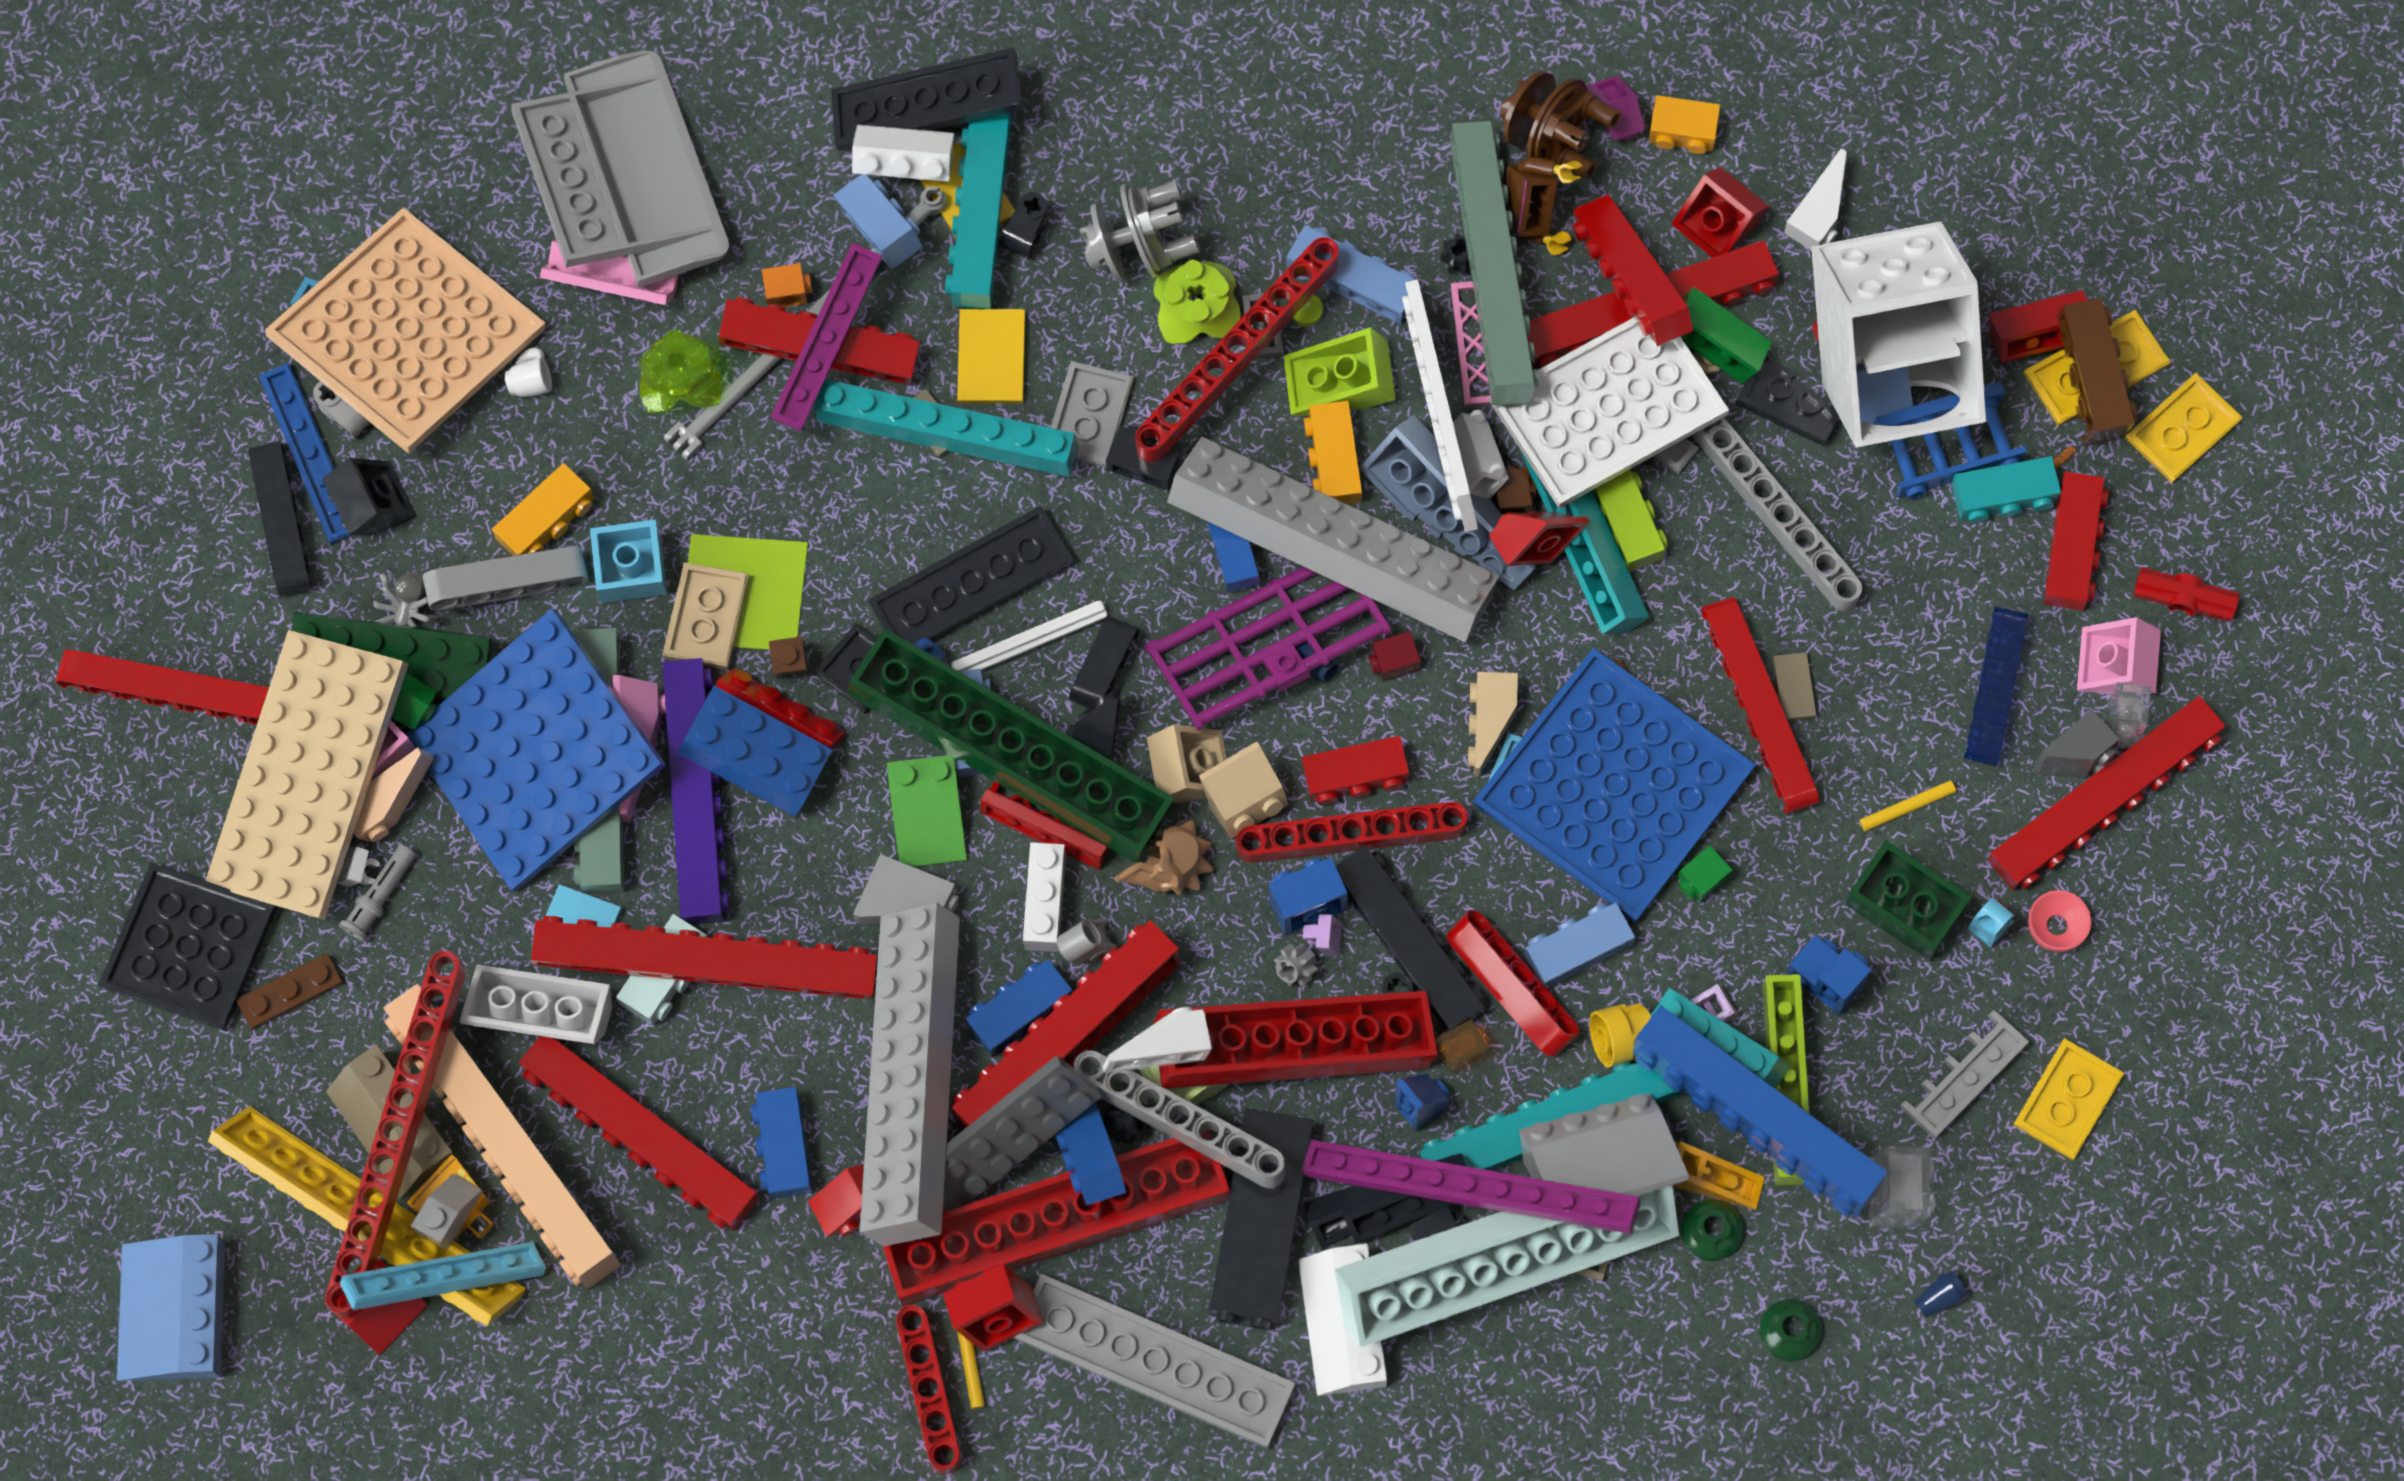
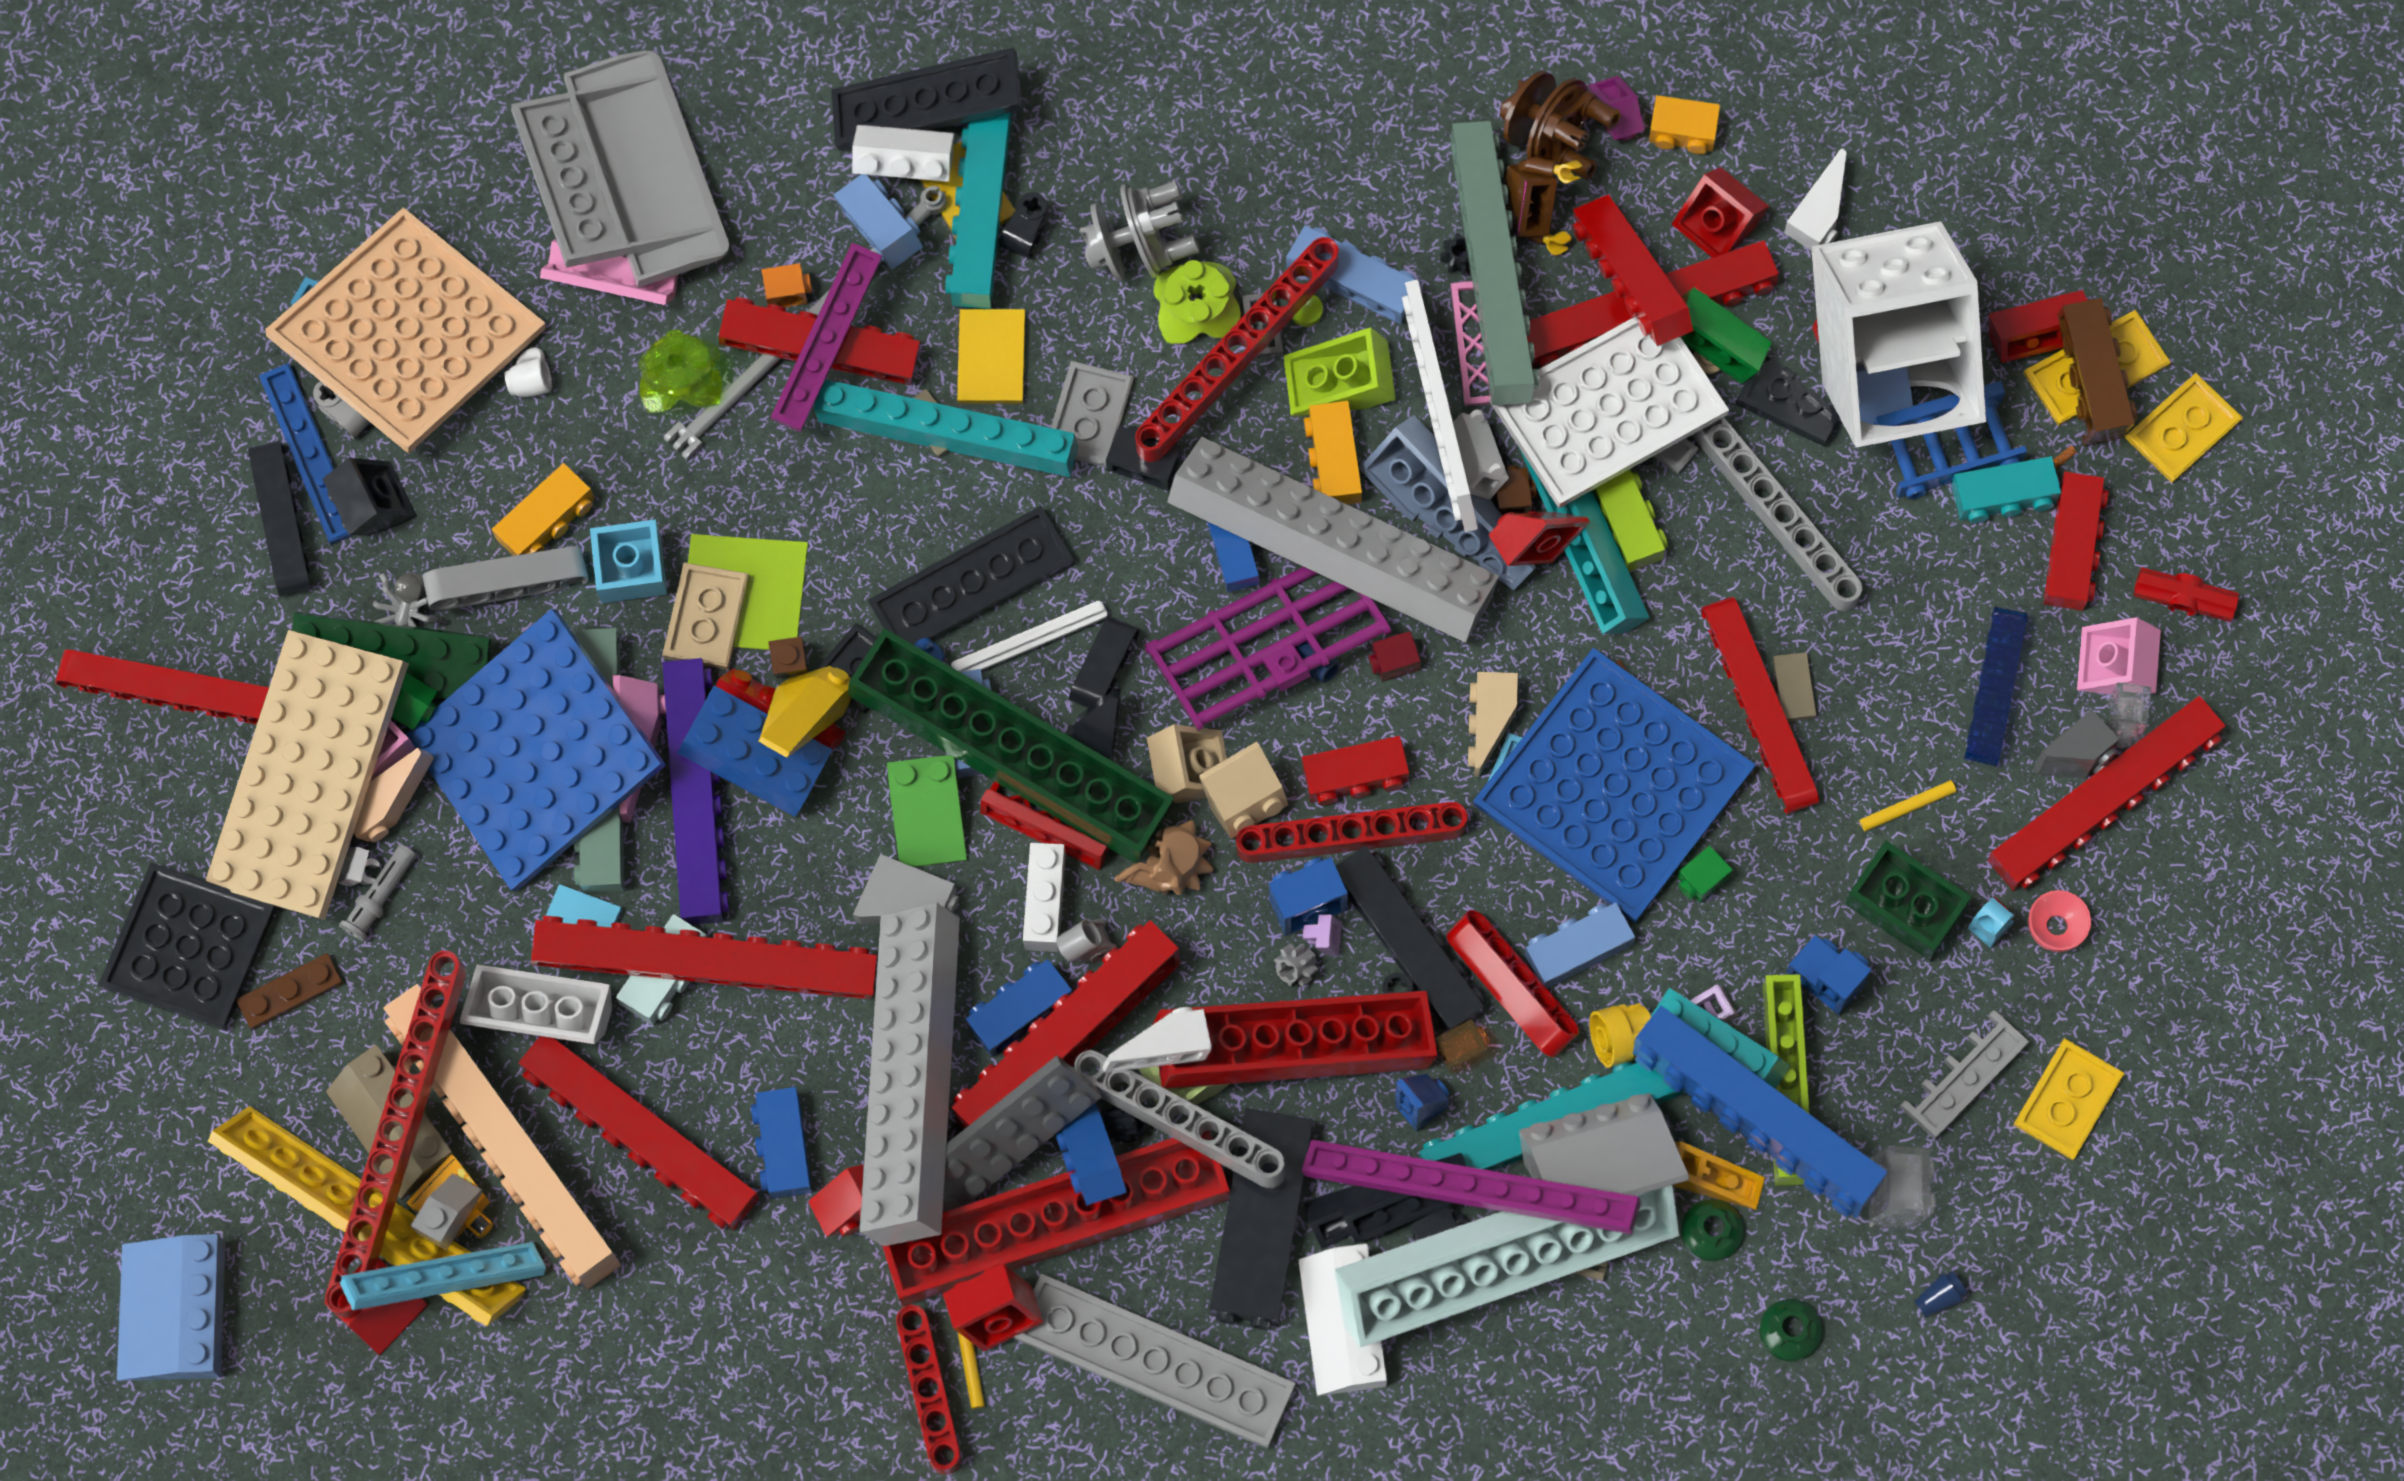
(805, 708): none -> yellow wedge

